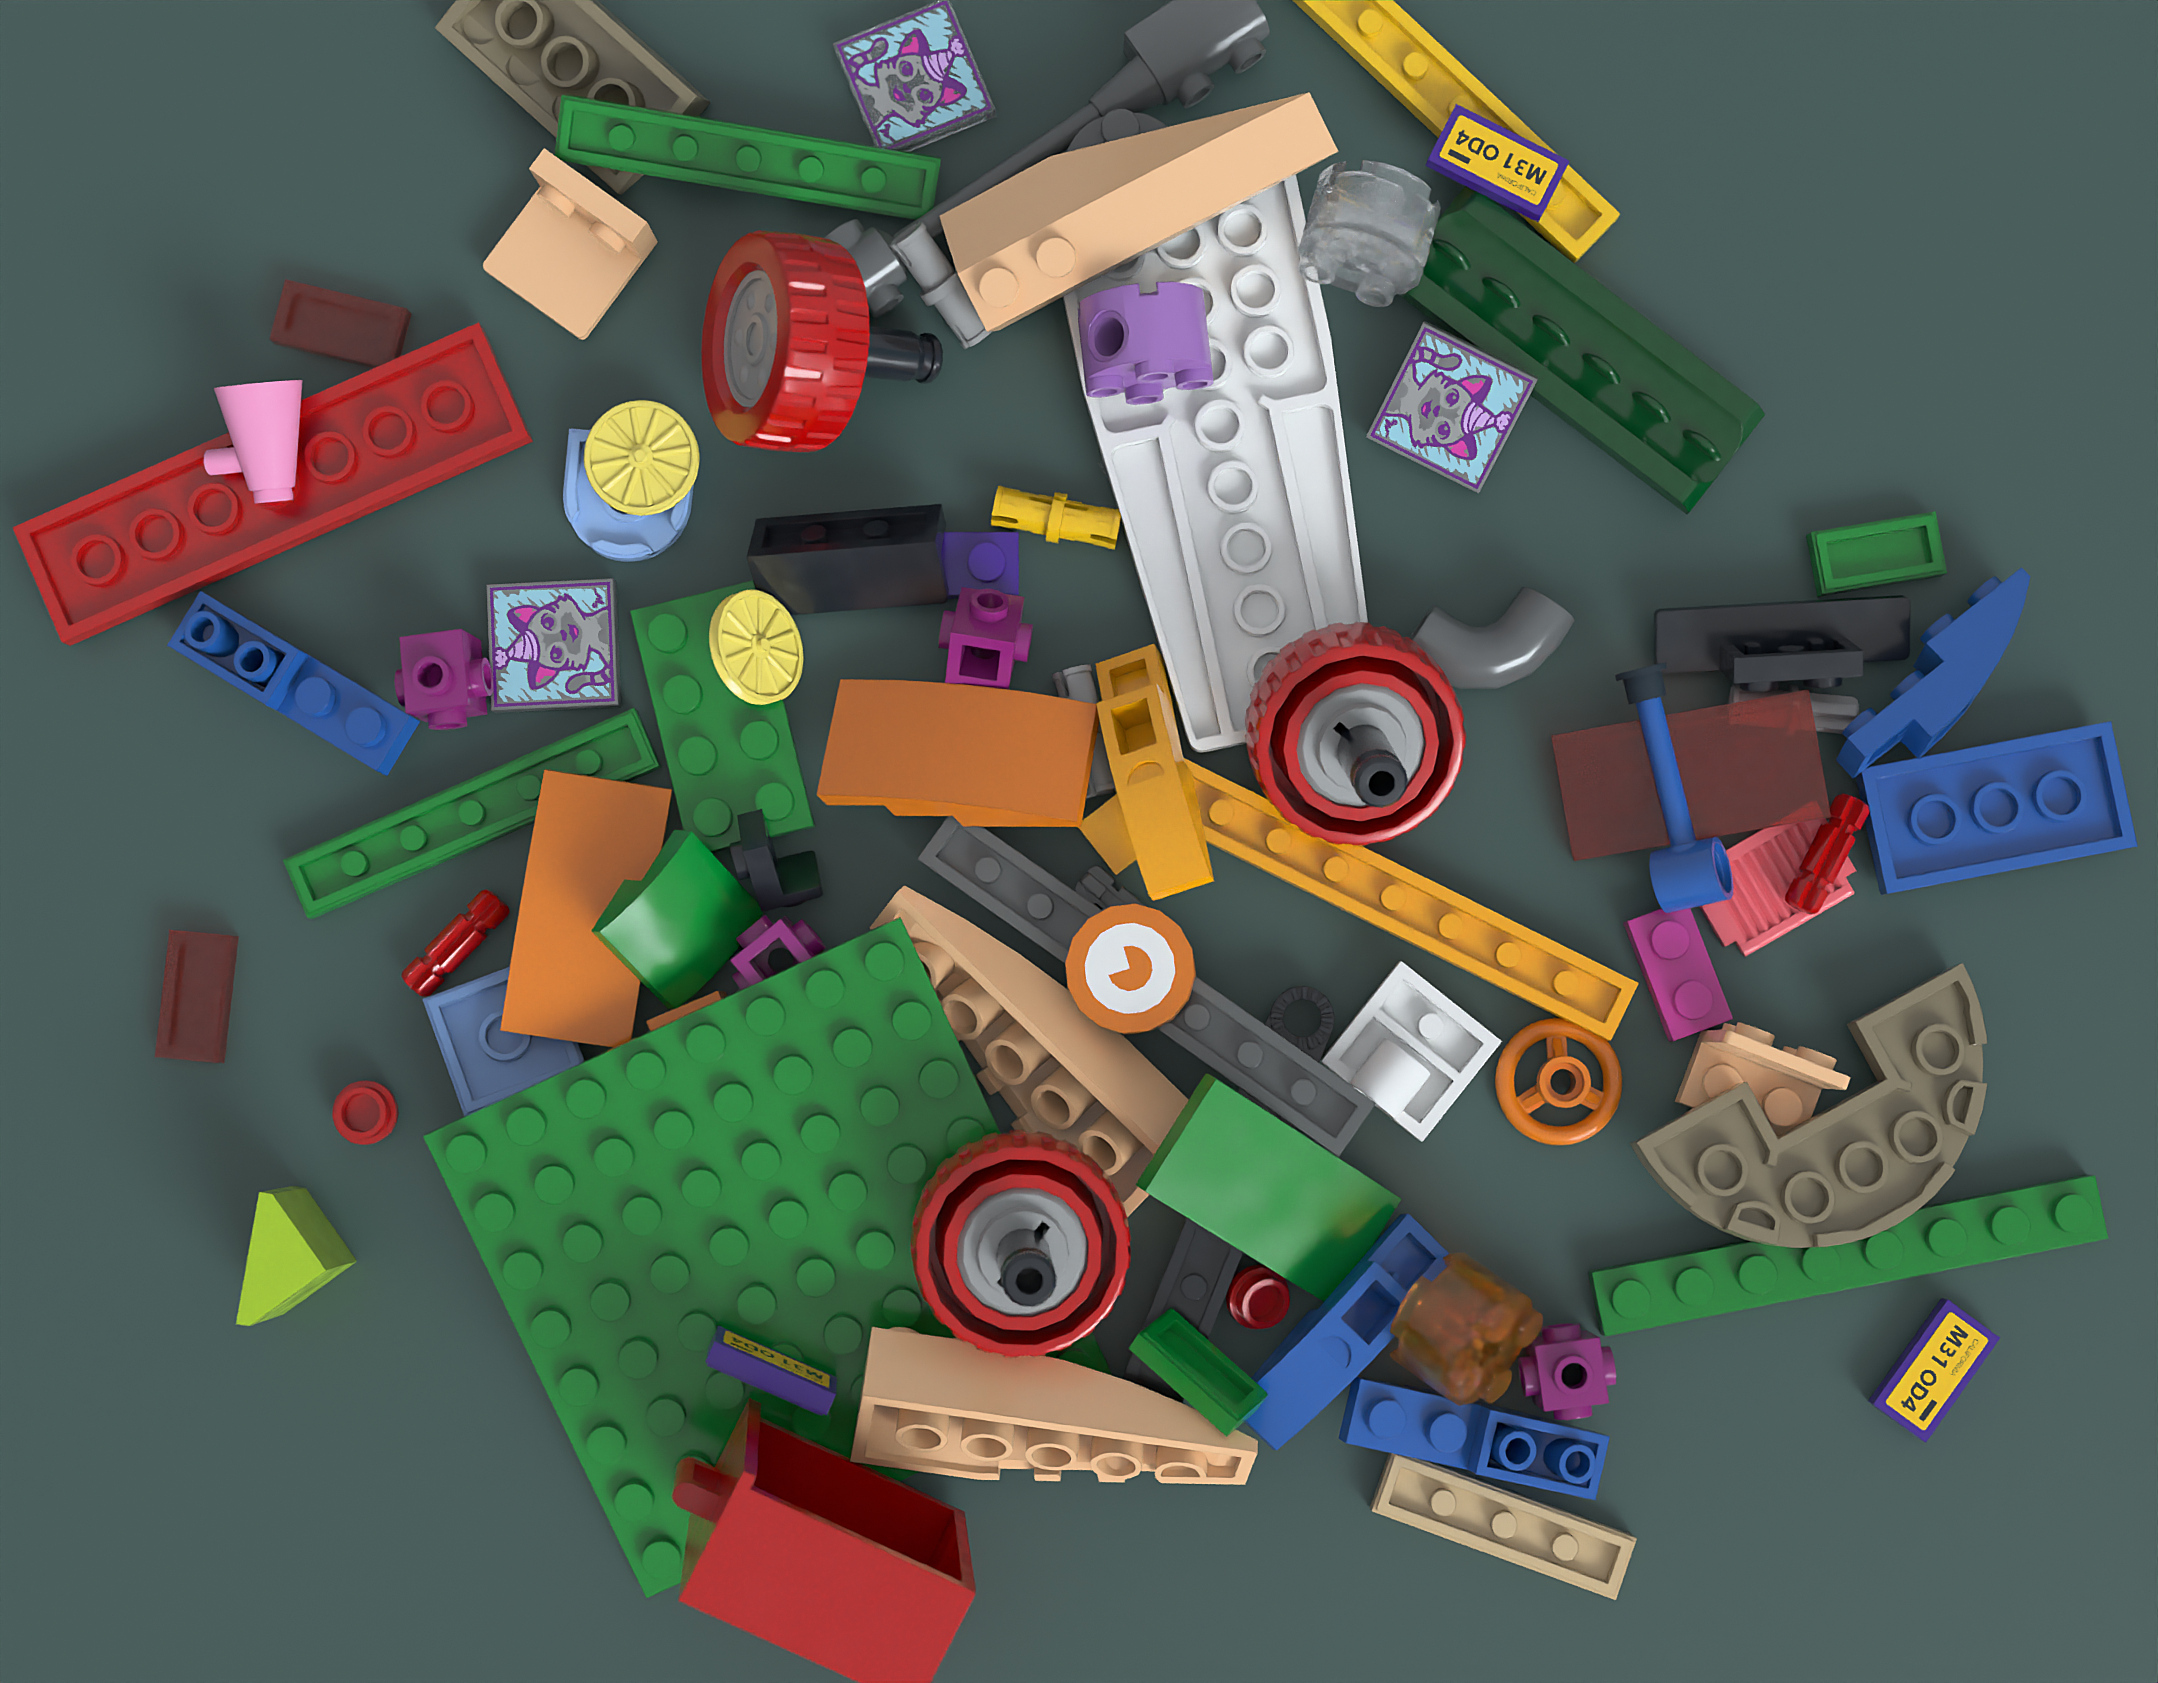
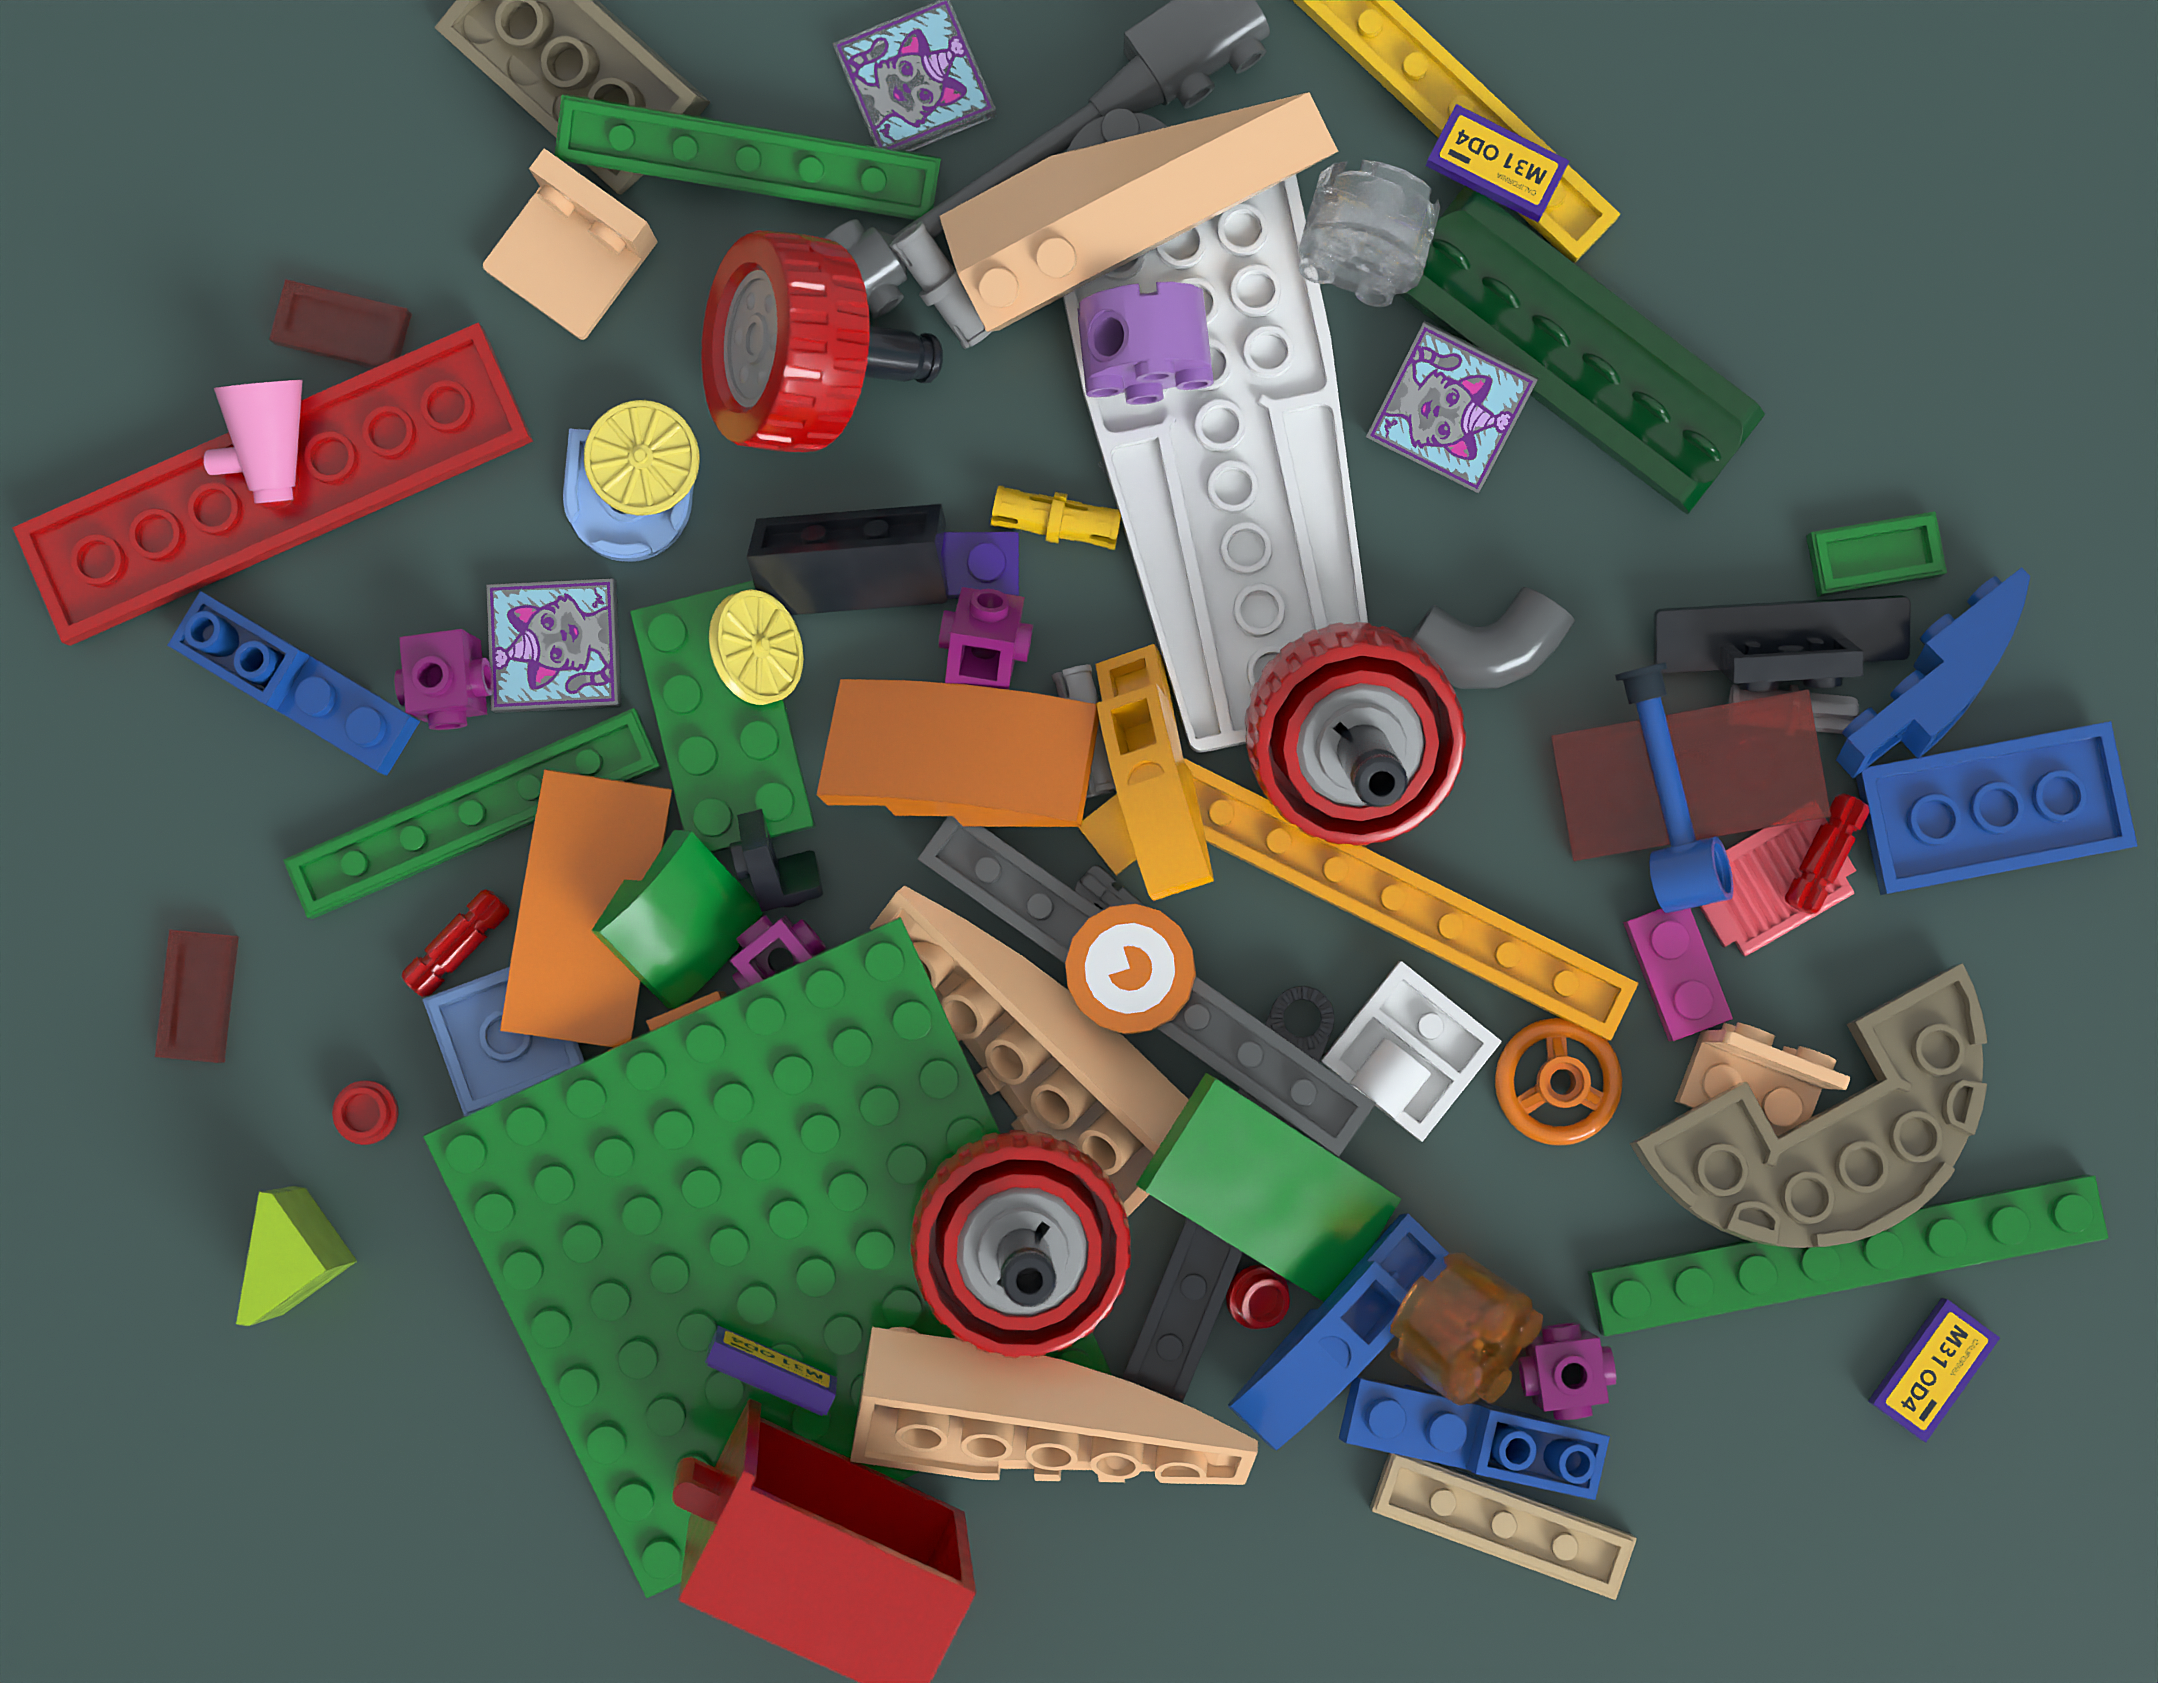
(1198, 1371): green tile -> none

